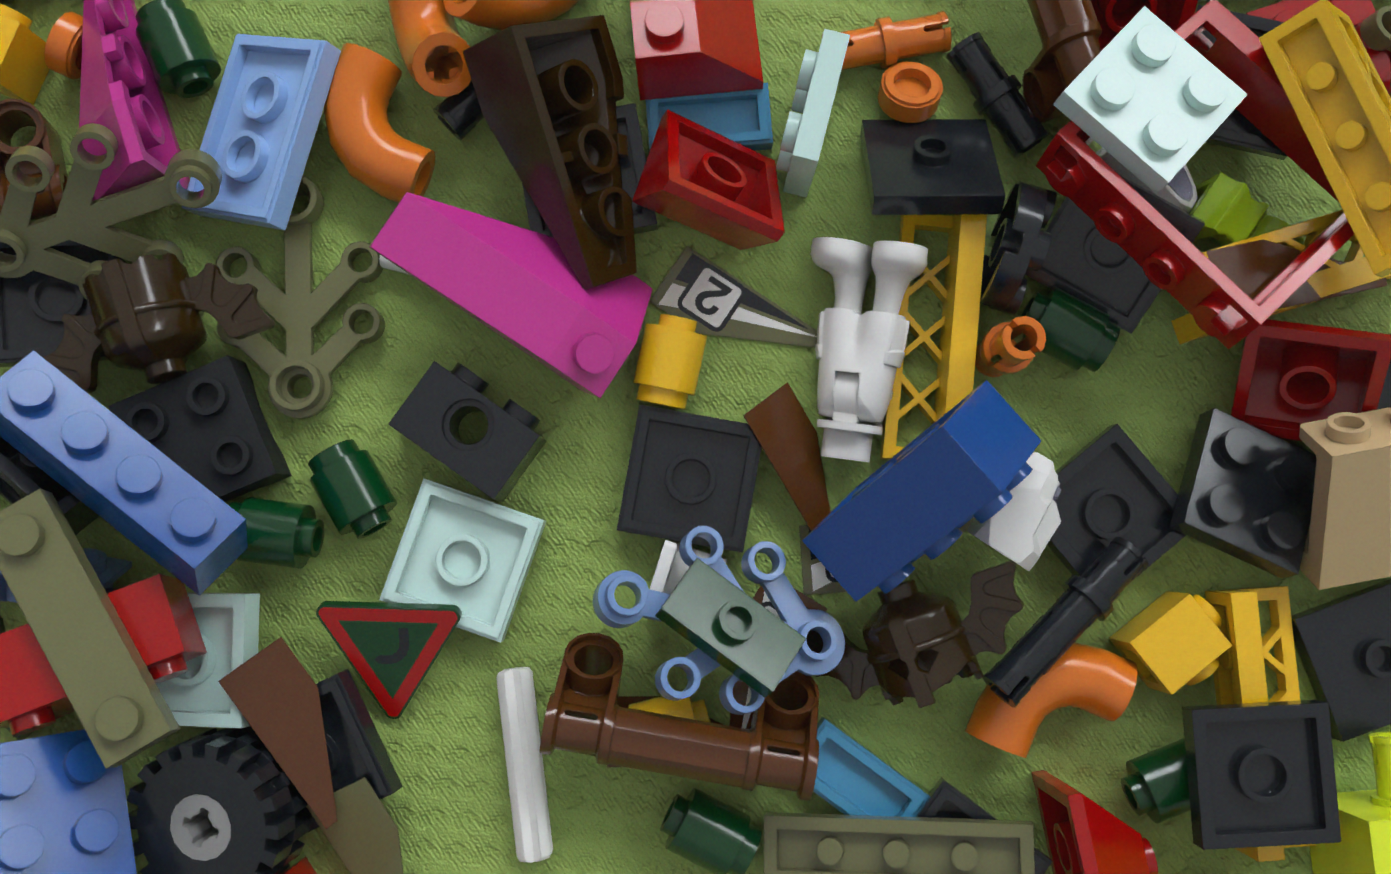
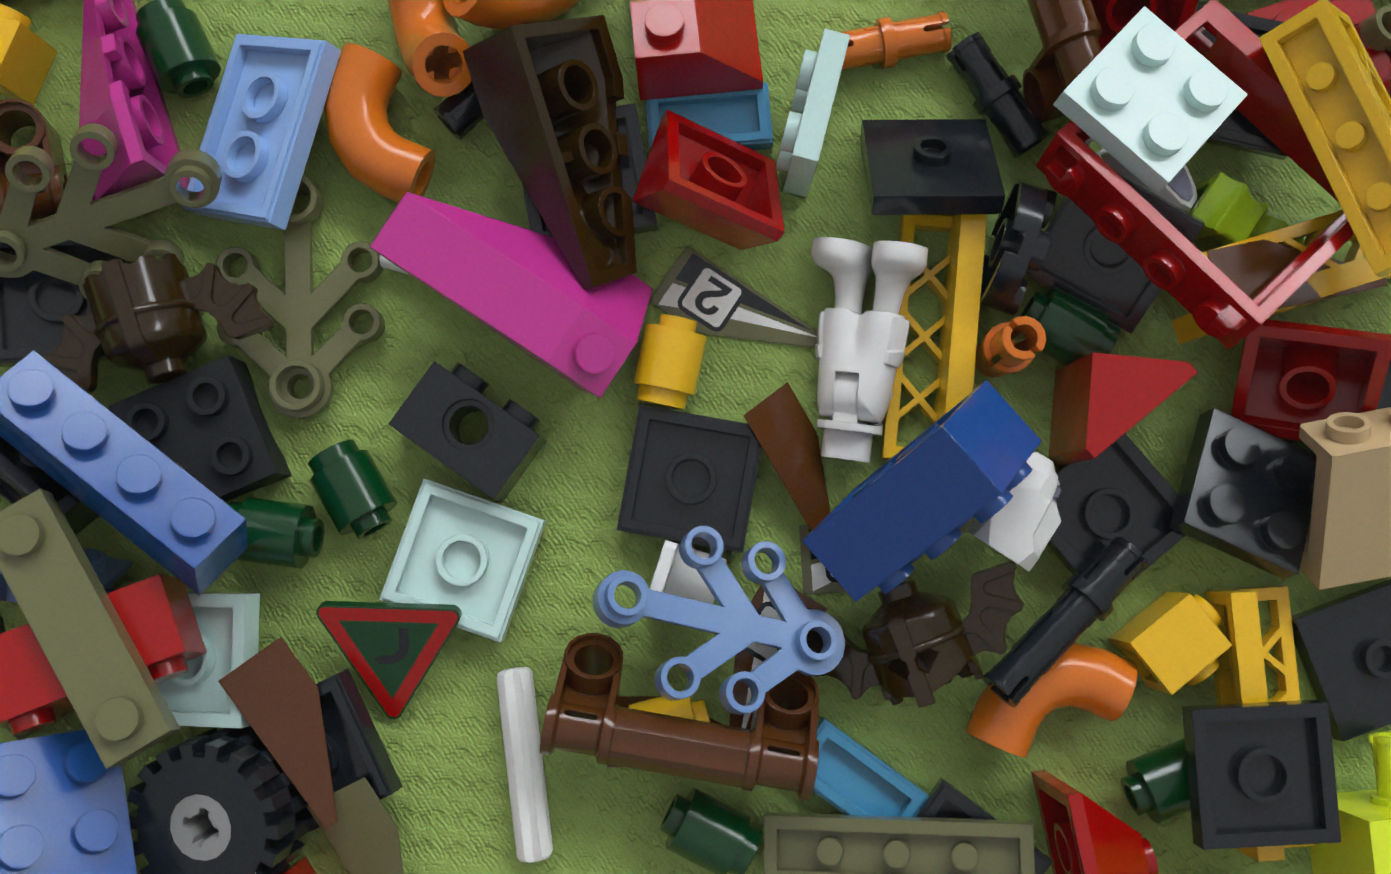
(64, 46): orange tile -> none
(731, 627): plate -> none
(910, 92): orange tile -> none
(1104, 398): none -> red slope

